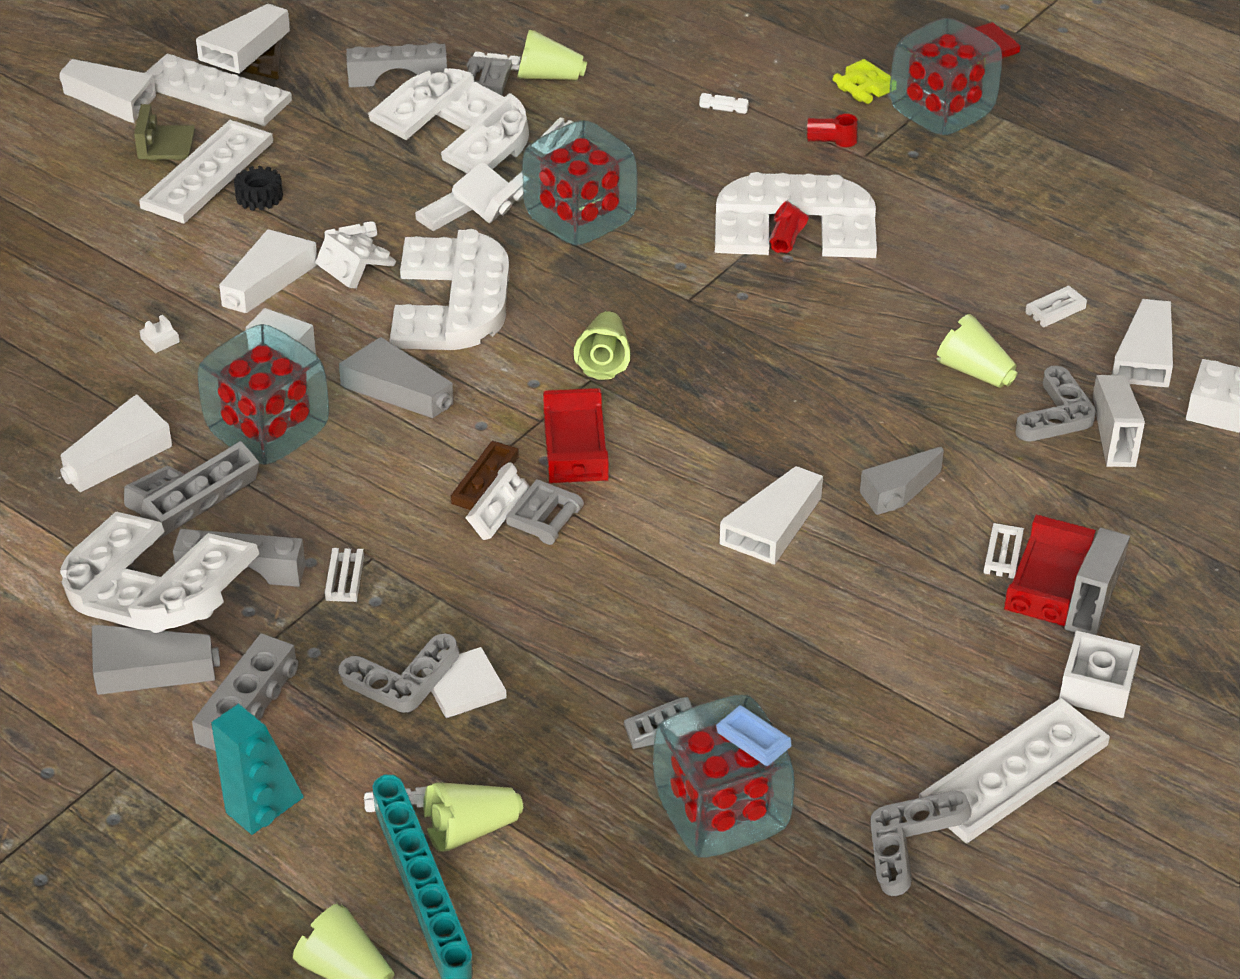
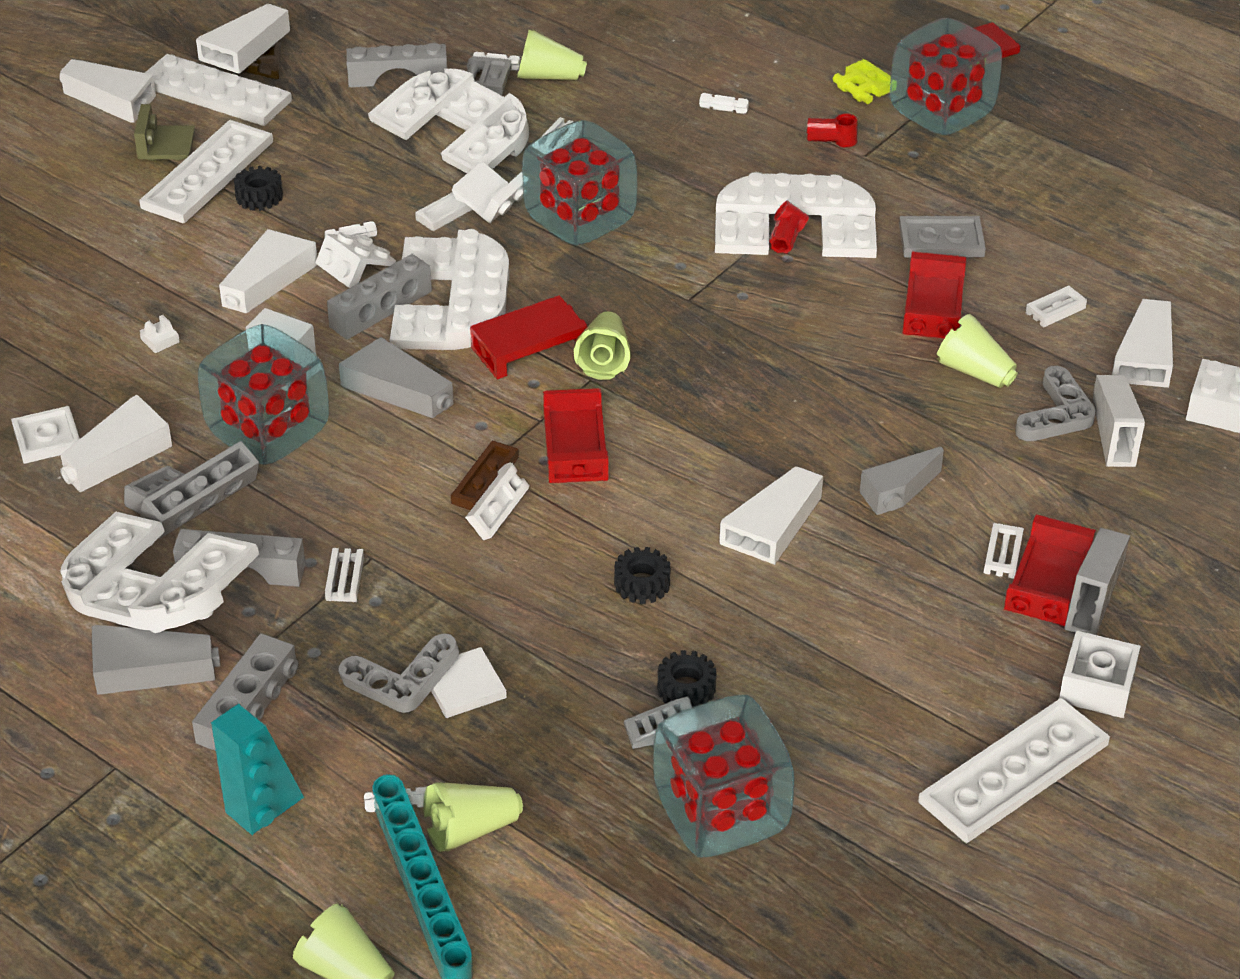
(45, 433): none -> white tile
(377, 296): none -> light grey brick
(524, 333): none -> red panel
(537, 505): light grey plate -> none
(640, 587): none -> black tyre
(691, 667): none -> black tyre
(753, 735): light blue tile -> none
(898, 831): light grey beam -> none
(934, 294): none -> red panel
(942, 235): none -> light grey plate

